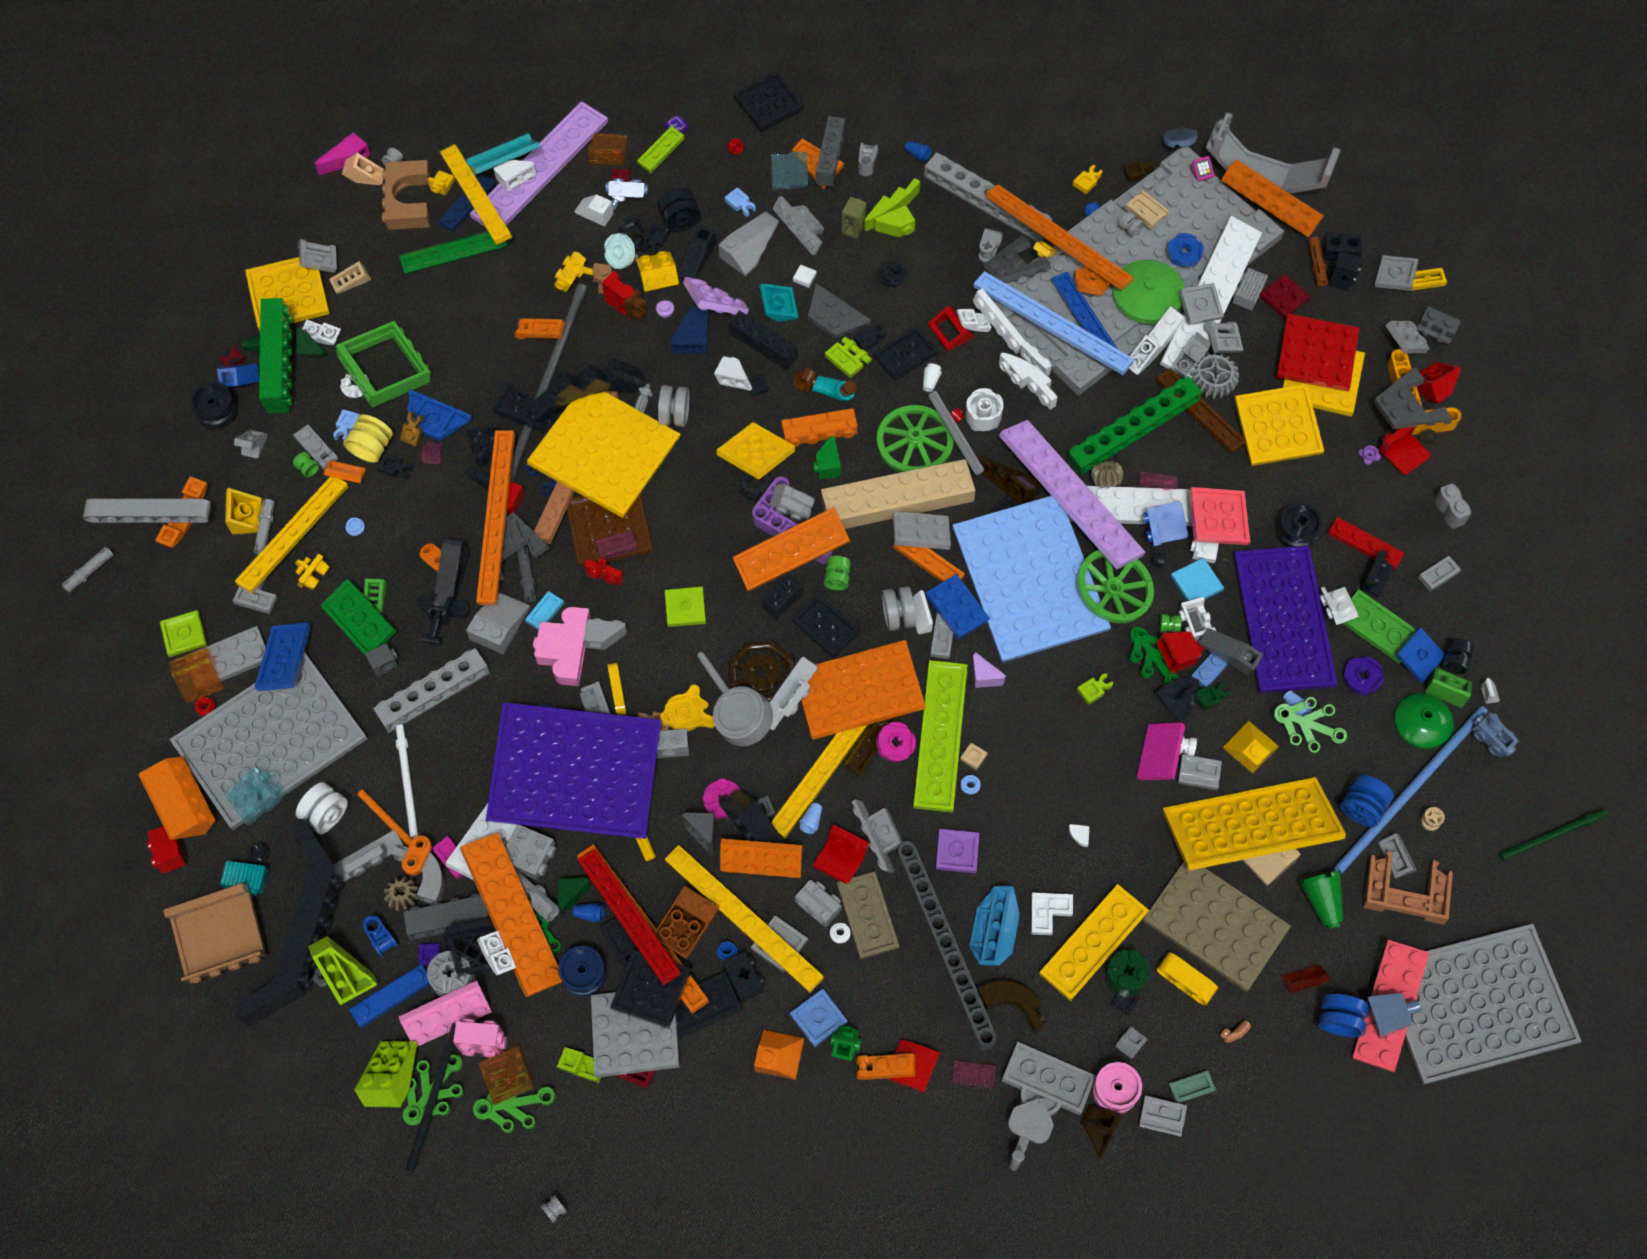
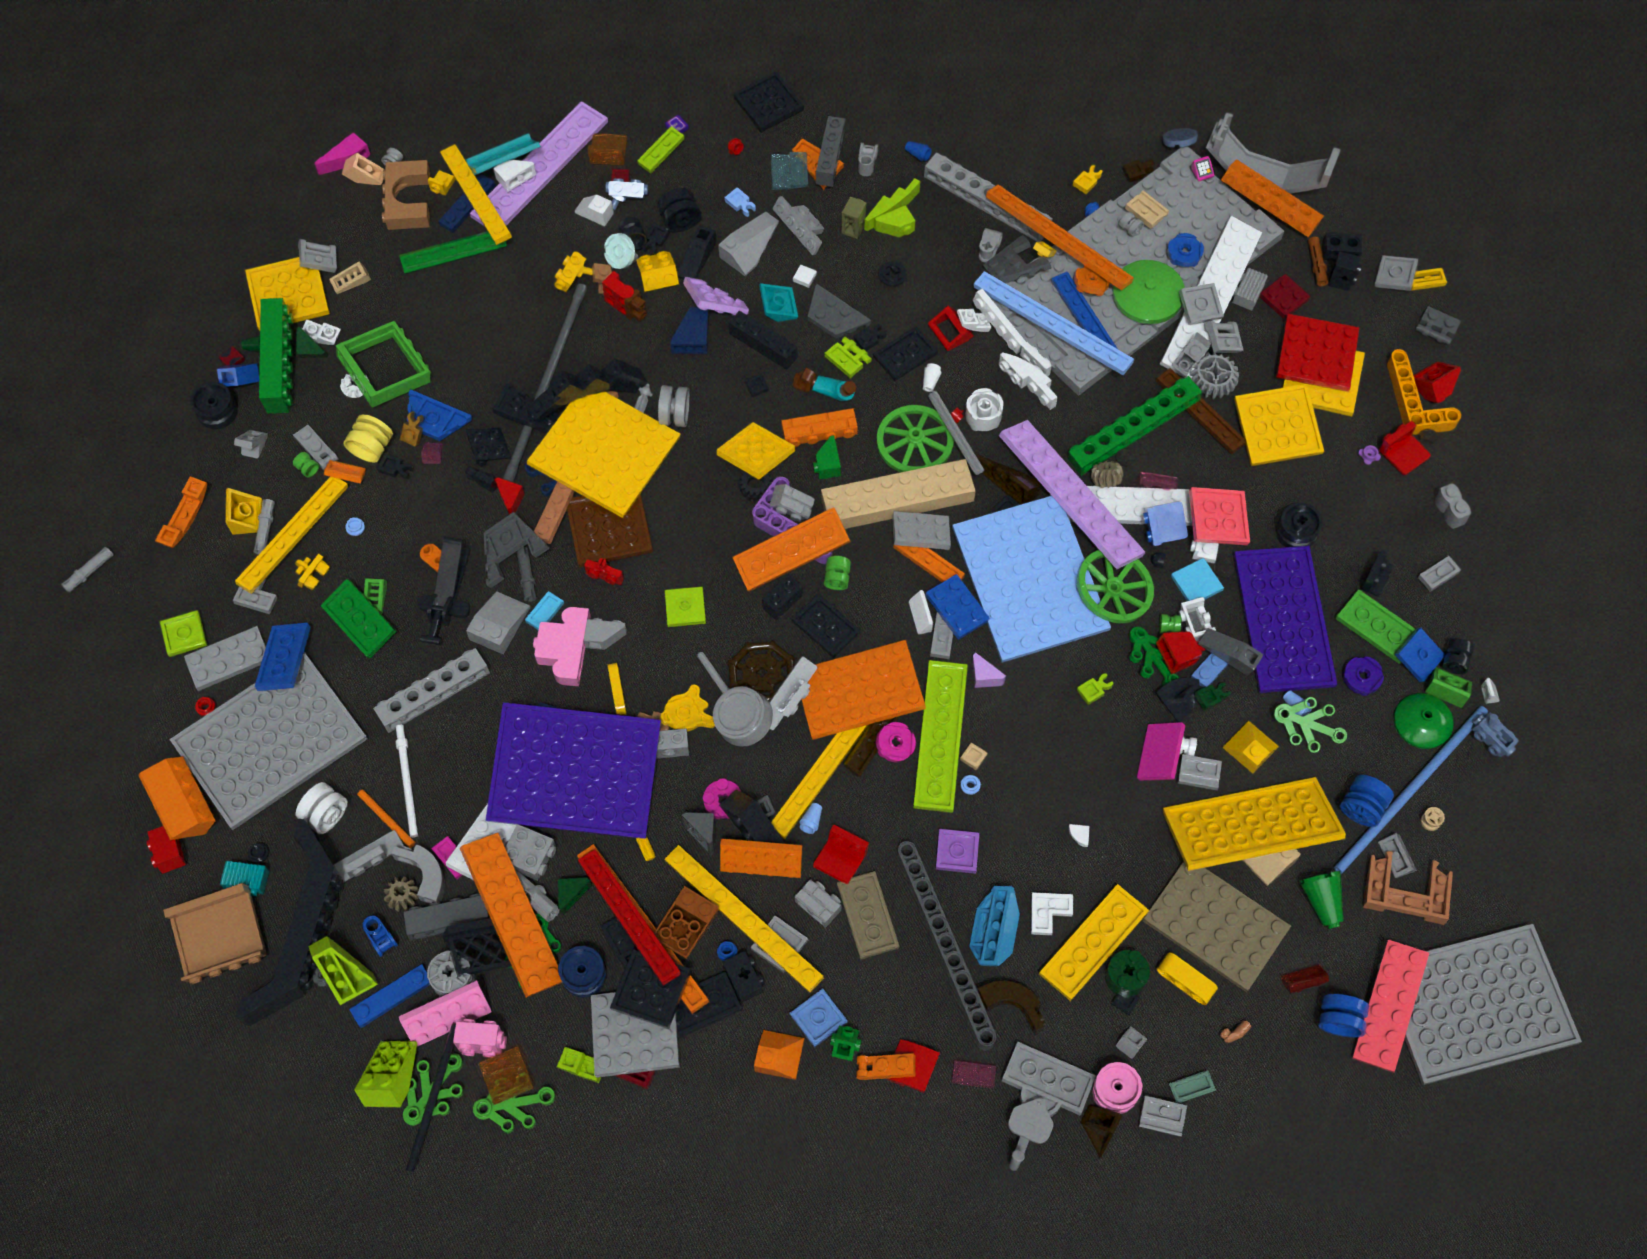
(147, 510): light grey beam -> none
(195, 675): clear orange bracket -> none
(254, 795): clear light blue plate -> none
(345, 423): light blue plate -> none
(382, 659): dark grey brick -> none
(416, 854): orange plate -> none
(428, 952): dark purple tile -> none
(495, 518): orange plate -> none
(495, 953): white slope -> none
(540, 328): orange plate -> none
(553, 1208): light grey wheel -> none
(591, 912): blue cone -> none
(594, 699): light grey hinge -> none
(616, 545): clear pink plate -> none
(665, 309): lavender plate -> none
(732, 374): white slope -> none
(843, 938): white plate -> none
(881, 833): light grey bracket -> none
(898, 607): light grey wheel -> none
(1157, 340): white slope -> none
(1339, 605): white bracket -> none
(1364, 542): red plate -> none
(1392, 1013): sand blue torso -> none
(1403, 409): dark grey wing -> none
(1407, 337): light grey plate -> none
(1587, 819): dark green bar -> none

